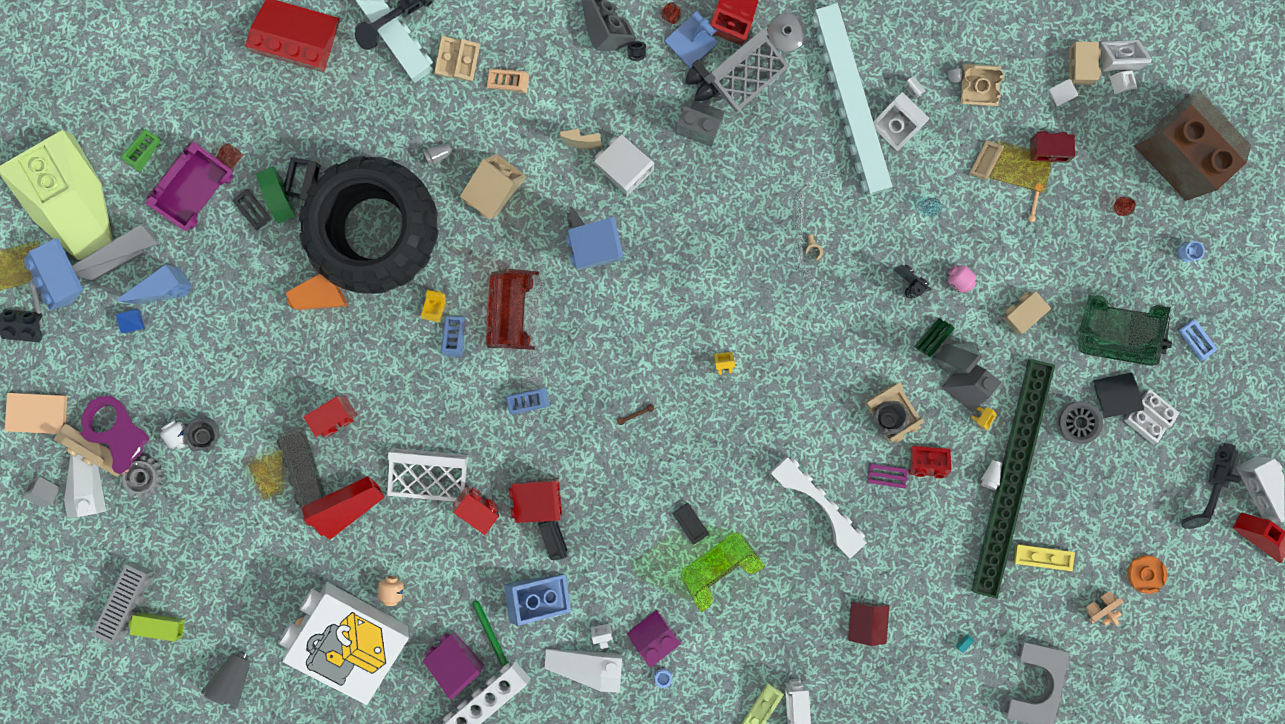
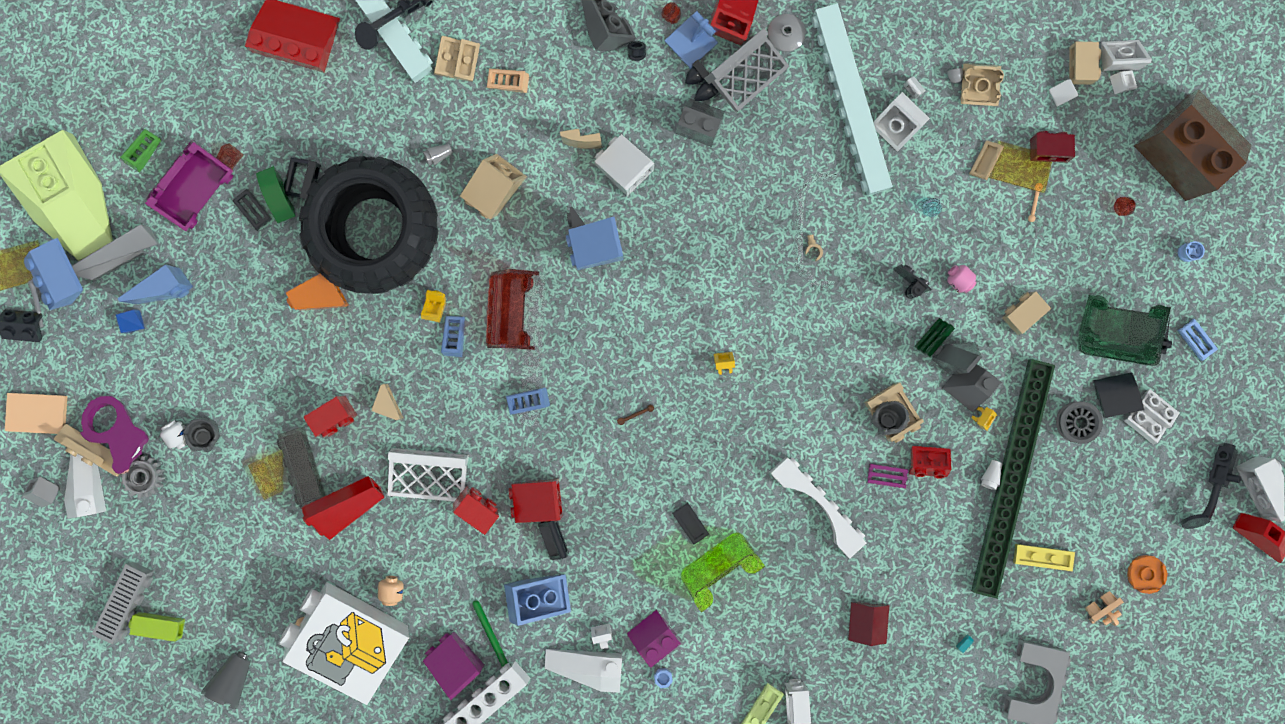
(386, 404): none -> tan slope

